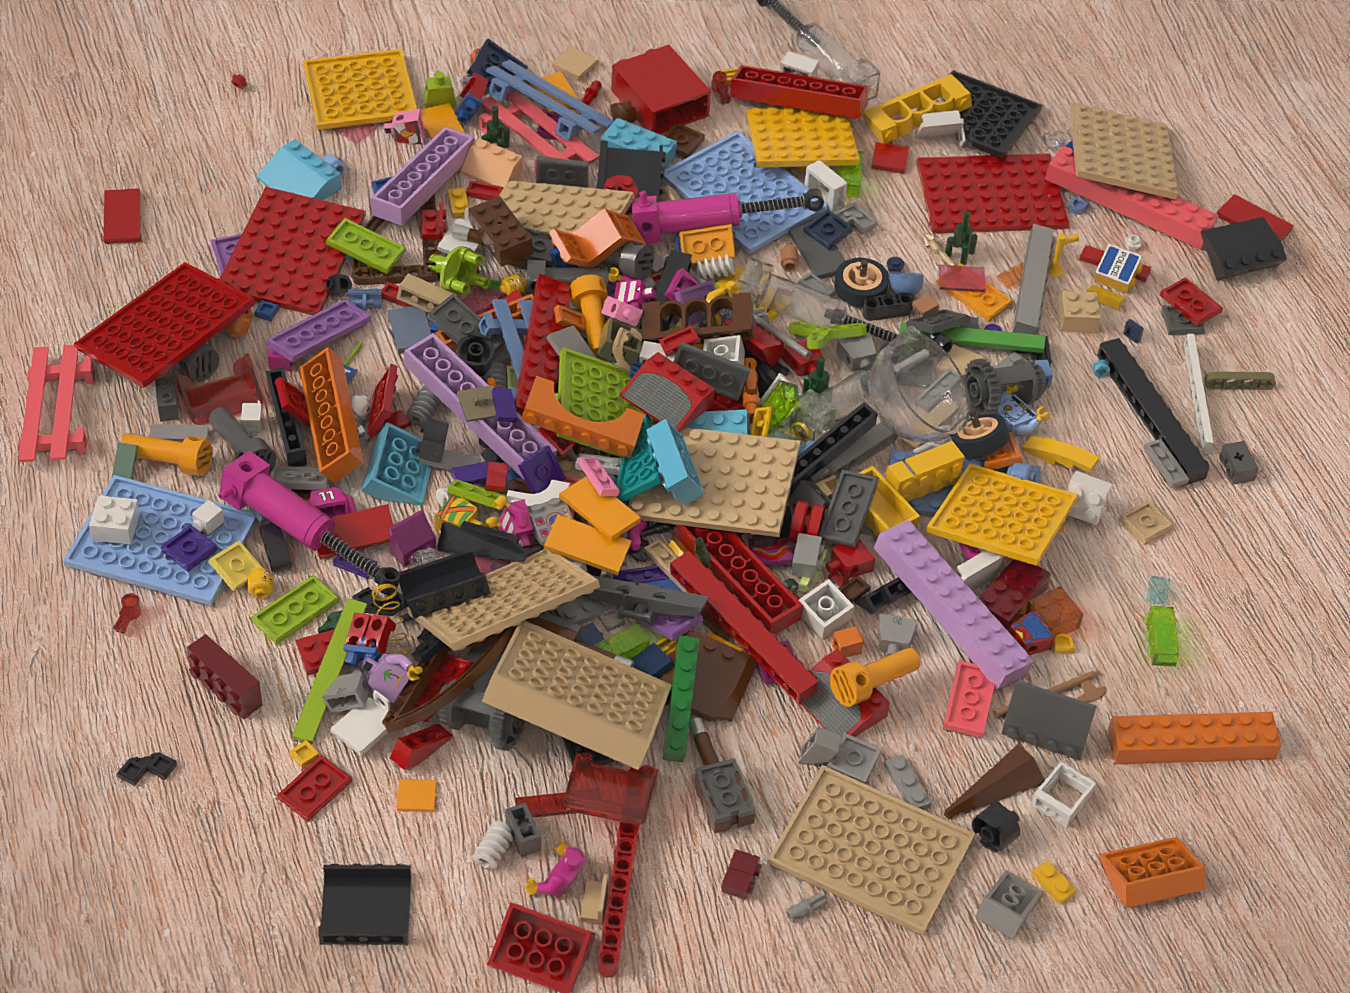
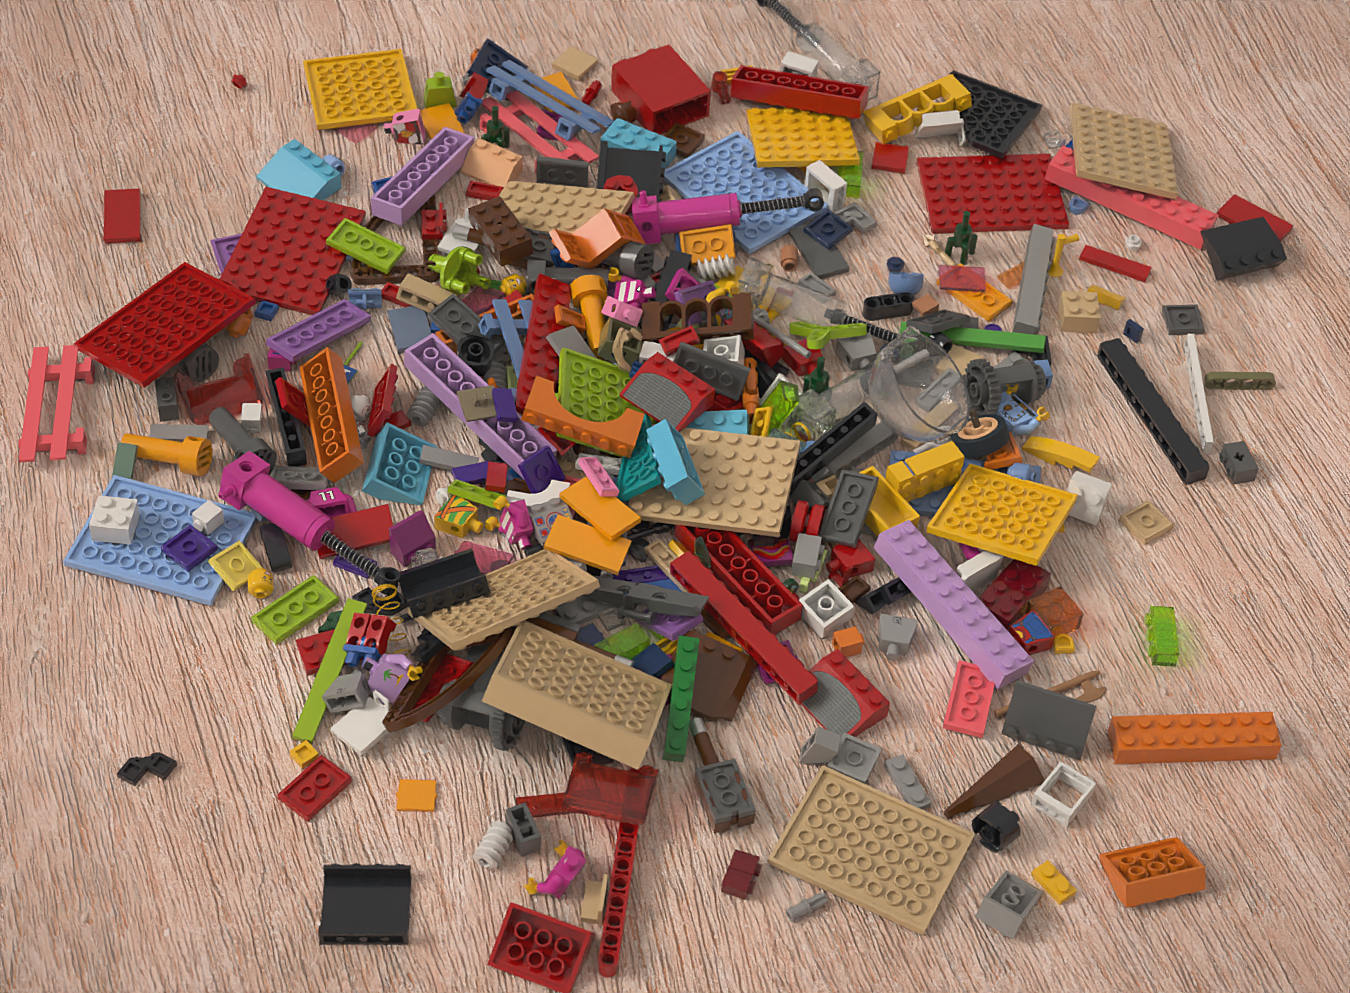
(130, 610): clear red pin -> none
(224, 676): dark red brick -> none
(418, 746): red slope -> none
(433, 440): black brick -> none
(458, 202): yellow plate -> none
(483, 541): black wedge -> none
(634, 535): dark pink arm -> none
(860, 279): wheel -> none
(862, 679): light orange piece -> none
(1100, 368): medium azure bush -> none
(1118, 268): piece -> none
(1158, 589): clear light blue bracket -> none
(1166, 463): light grey plate -> none
(1191, 301): red tile -> none

